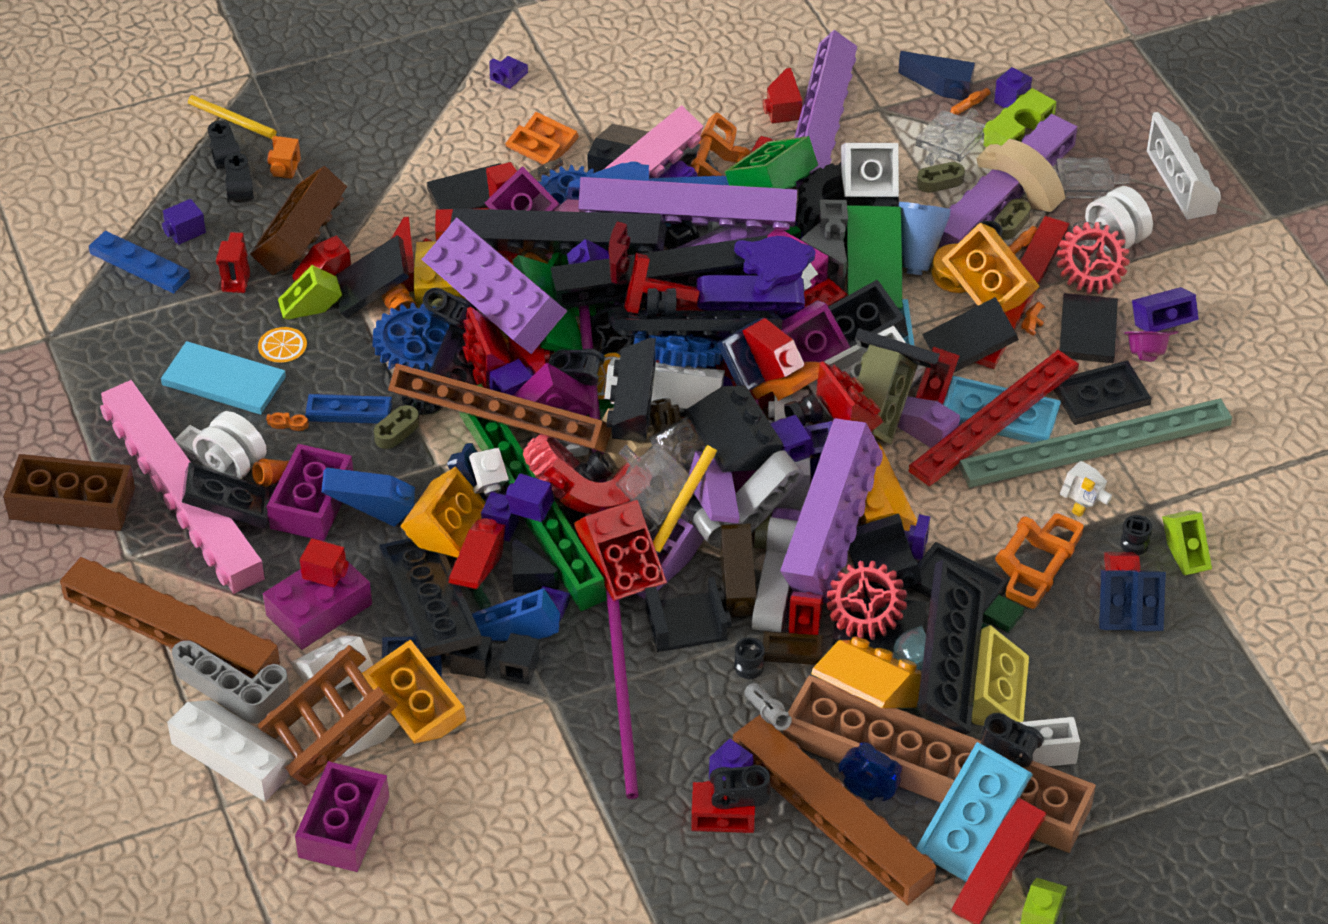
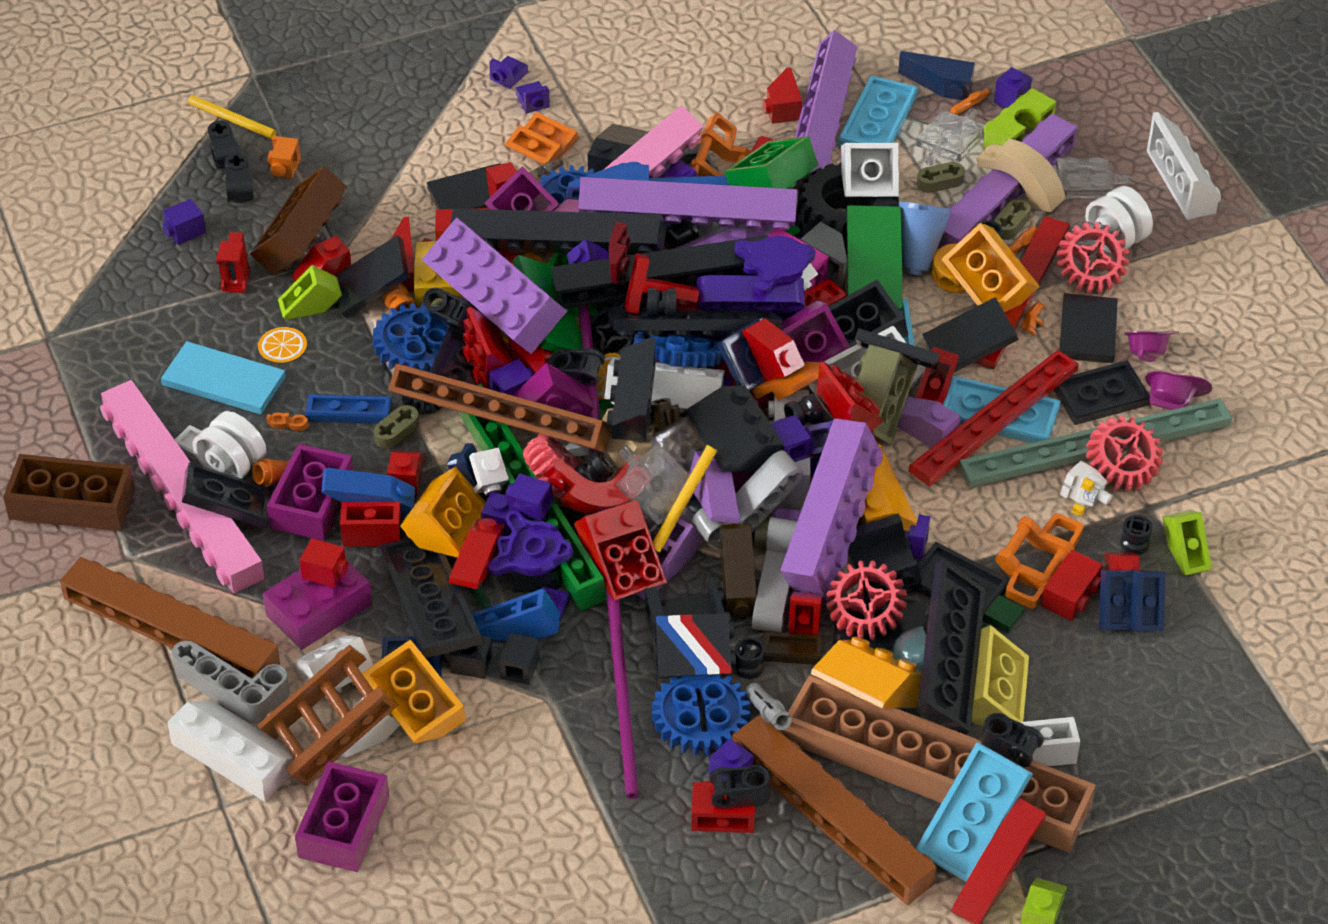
(139, 261): blue plate -> none
(370, 523): none -> red brick
(407, 467): none -> red slope
(530, 548): none -> dark purple tile
(533, 96): none -> dark purple bracket
(678, 707): none -> blue gear
(693, 645): none -> panel
(833, 216): dark grey plate -> none
(879, 112): none -> medium azure tile
(884, 772): clear blue plate -> none
(1072, 585): none -> red brick
(1104, 443): none -> coral gear
(1165, 309): dark purple brick -> none
(1175, 390): none -> magenta piece

